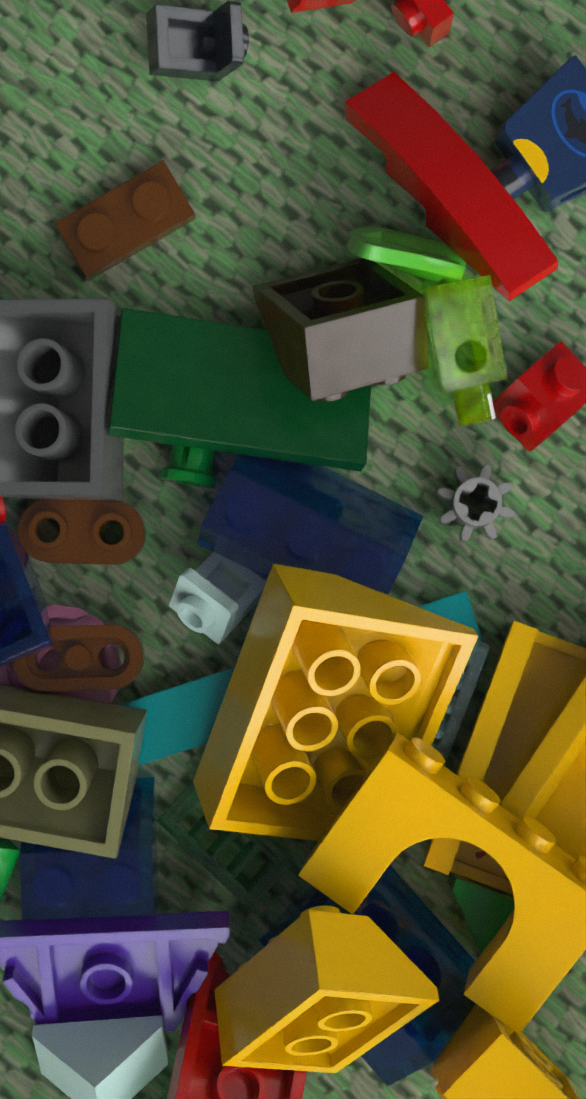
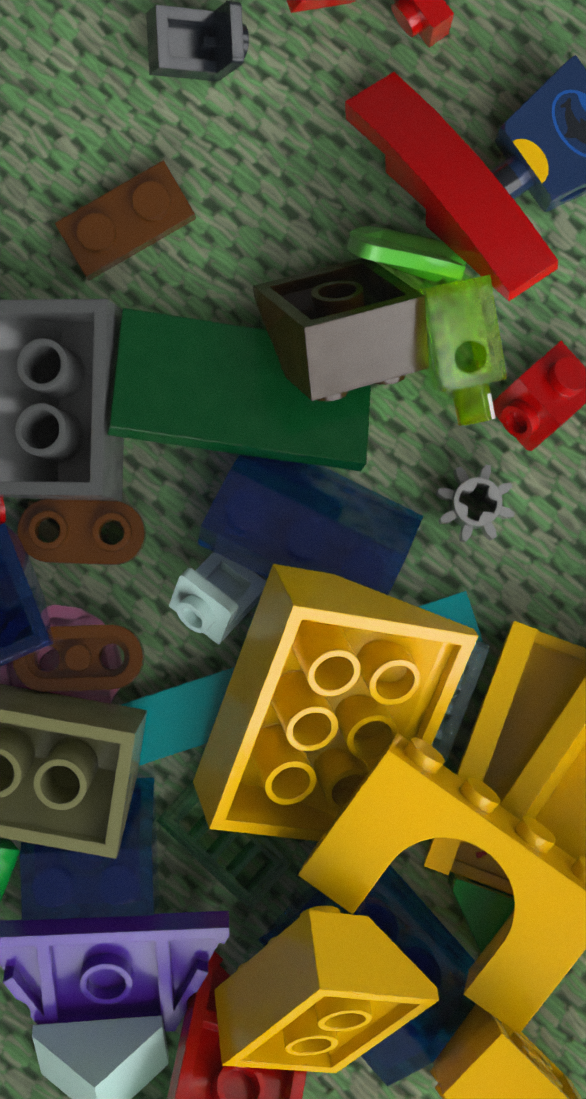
(190, 467): green bush -> none

